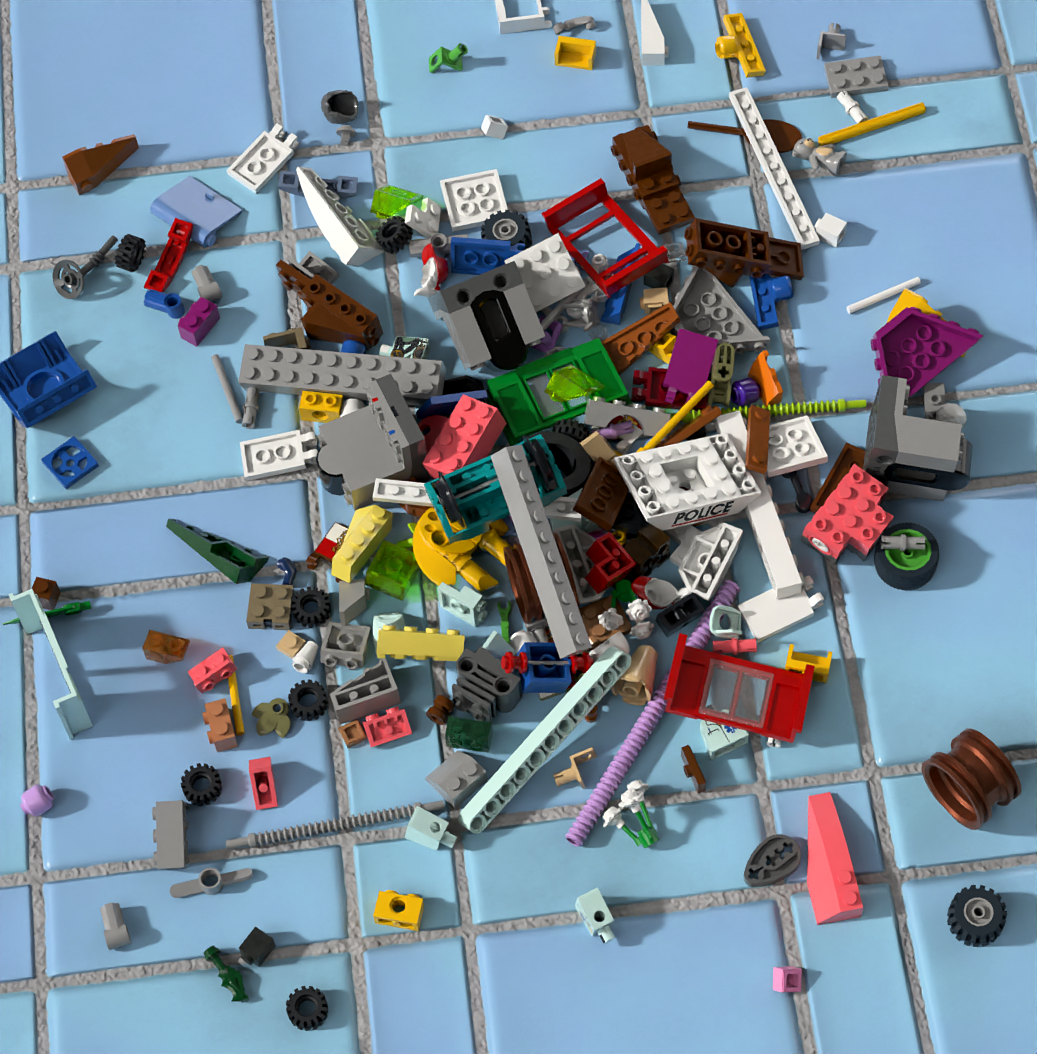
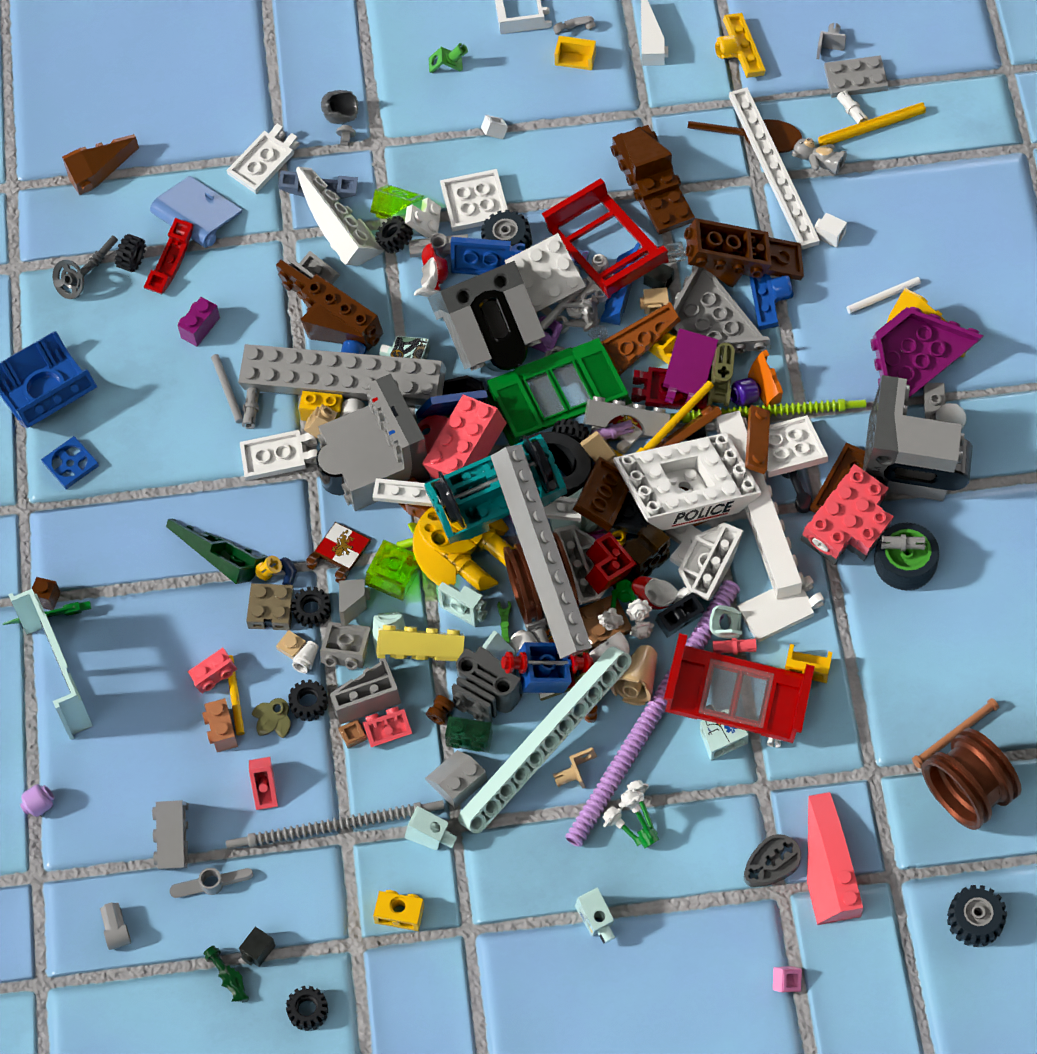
(164, 647): clear orange slope -> none
(166, 303): blue piece -> none
(202, 796): black tyre -> none
(206, 286): light grey piece -> none
(267, 565): none -> yellow bush
(287, 338): dark tan bracket -> none
(319, 417): none -> tan window
(363, 537): light yellow wedge -> none
(570, 384): clear neon green slope -> none
(692, 769): reddish brown plate -> none
(991, 705): none -> nougat bar

